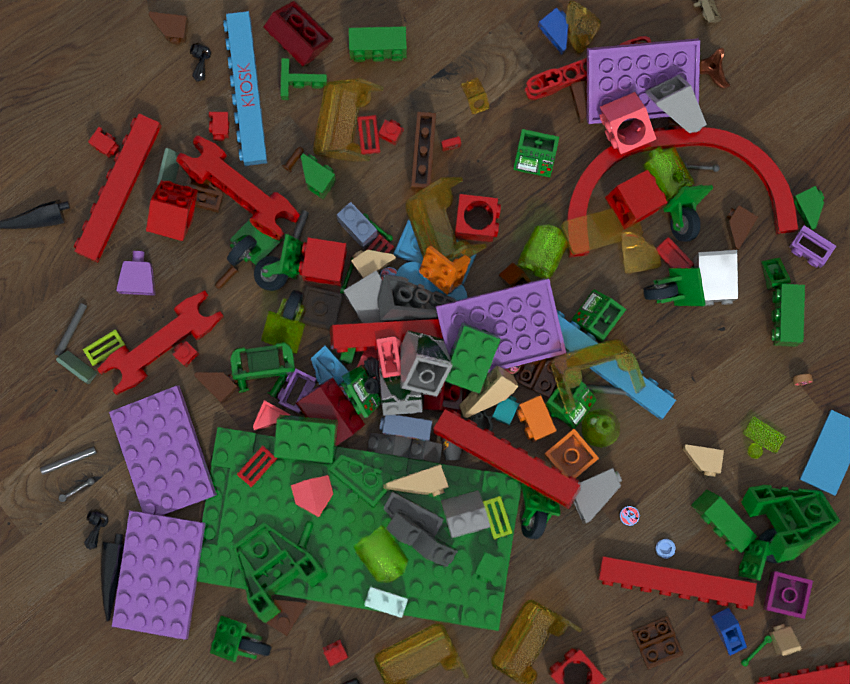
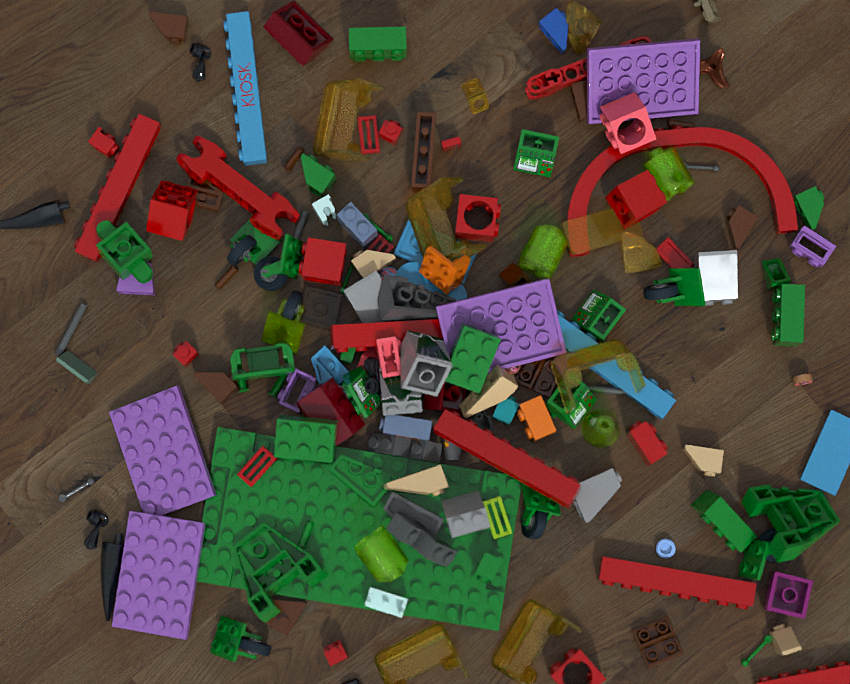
(68, 460): dark grey bar -> none
(100, 341): lime tile -> none
(124, 251): none -> green brick
(133, 362): red piece -> none
(169, 166): sand green slope -> none
(219, 126): red brick -> none
(267, 416): coral slope -> none
(313, 494): coral slope -> none
(317, 81): green bracket -> none
(322, 208): none -> light aqua hinge
(571, 455): orange brick -> none
(629, 515): tile -> none
(646, 443): none -> red brick
(678, 102): light grey slope -> none
(684, 219): plate -> none
(729, 631): blue slope -> none
(763, 436): clear neon green plate -> none

